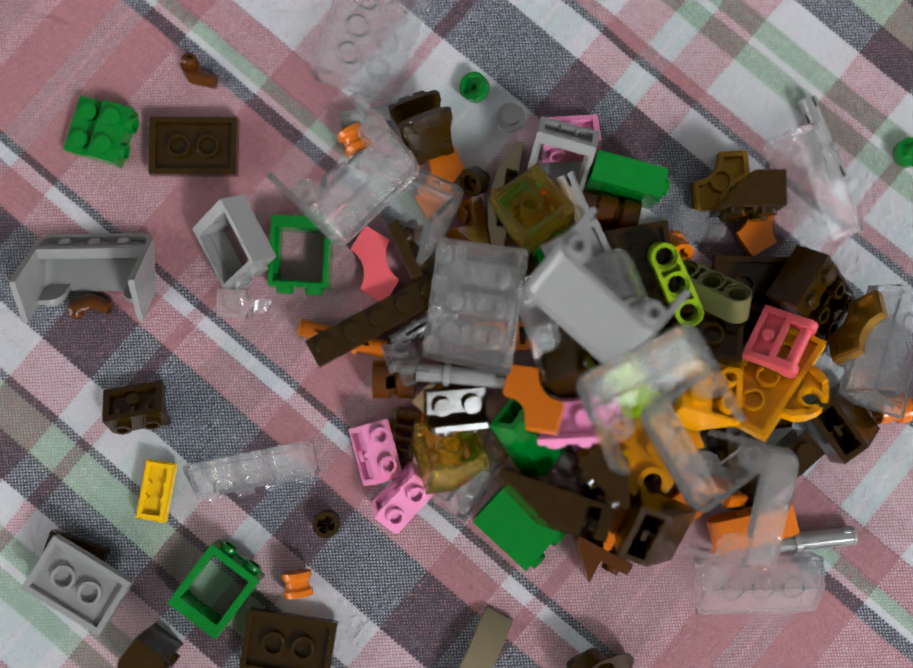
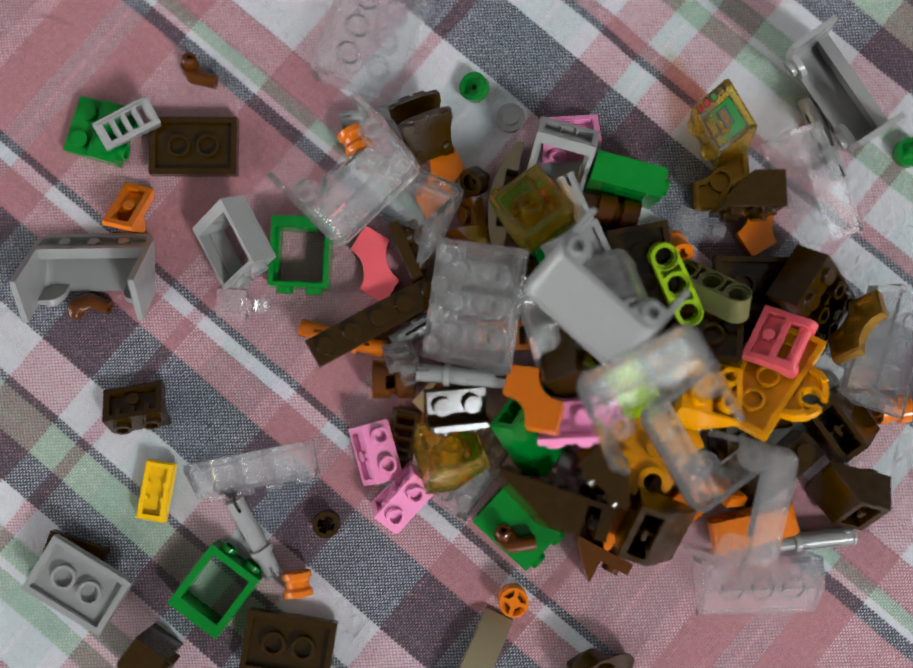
(129, 208): none -> orange slope
(132, 108): none -> light grey slope
(260, 548): none -> light grey pin
(511, 541): none -> reddish brown arm
(512, 606): none -> orange wheel
(722, 125): none -> clear yellow slope
(836, 88): none -> light grey windscreen
(851, 494): none -> dark brown slope

